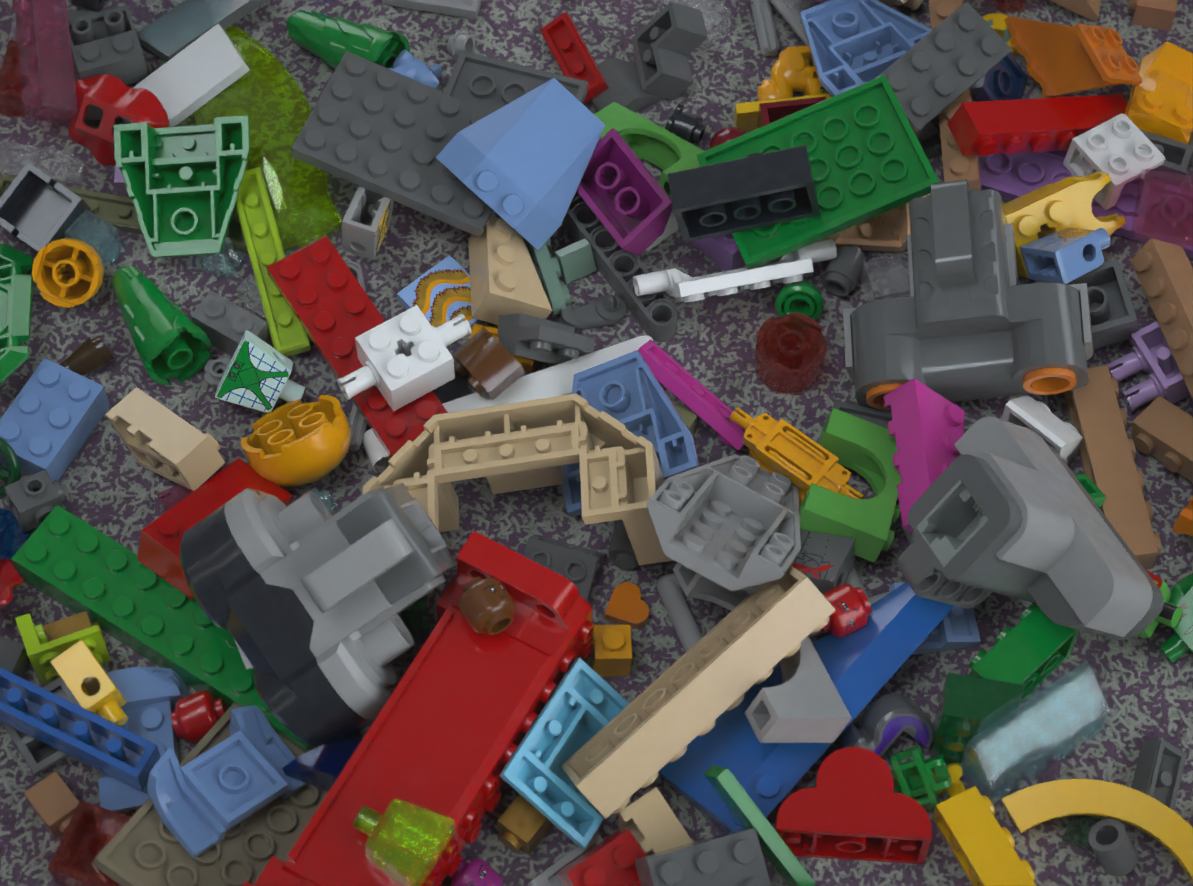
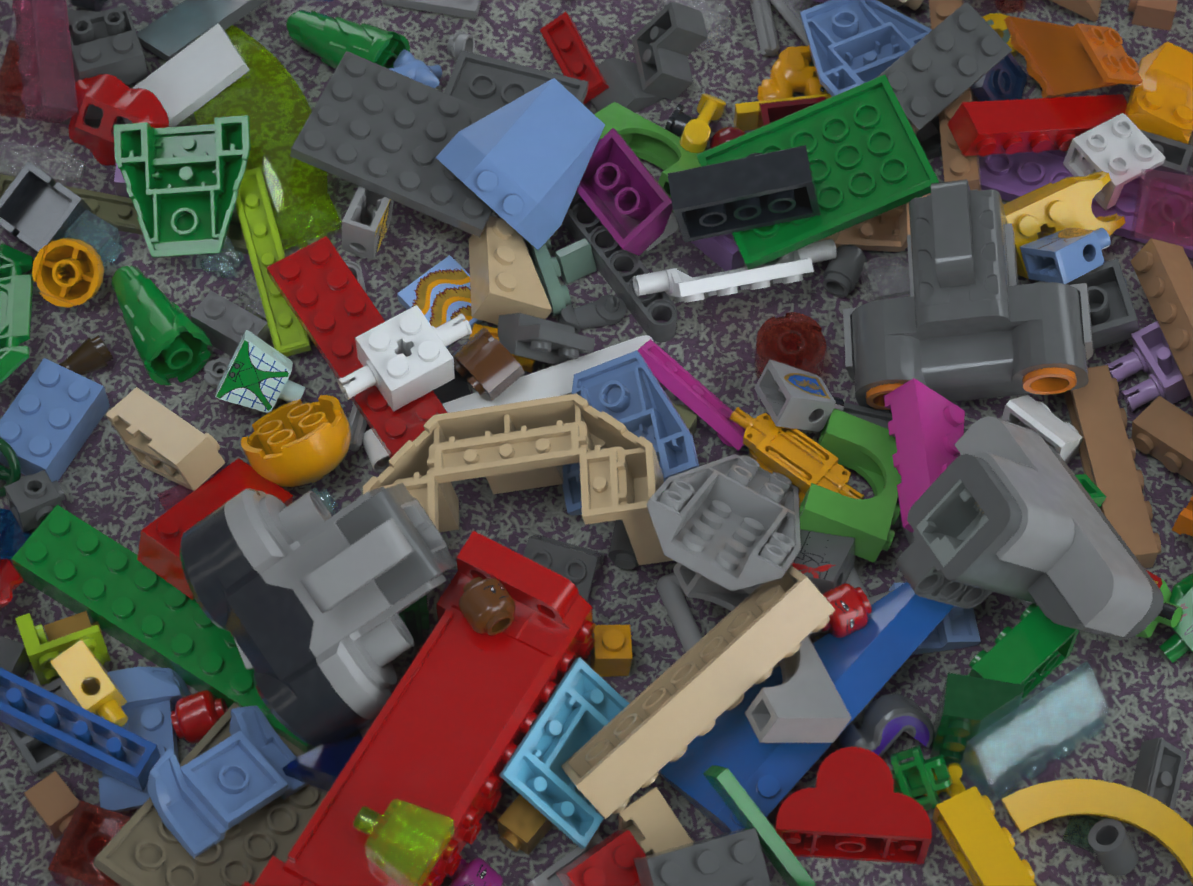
(627, 607): orange tile -> none
(697, 131): none -> yellow bar
(796, 397): none -> light grey torso
(799, 298): green brick -> none

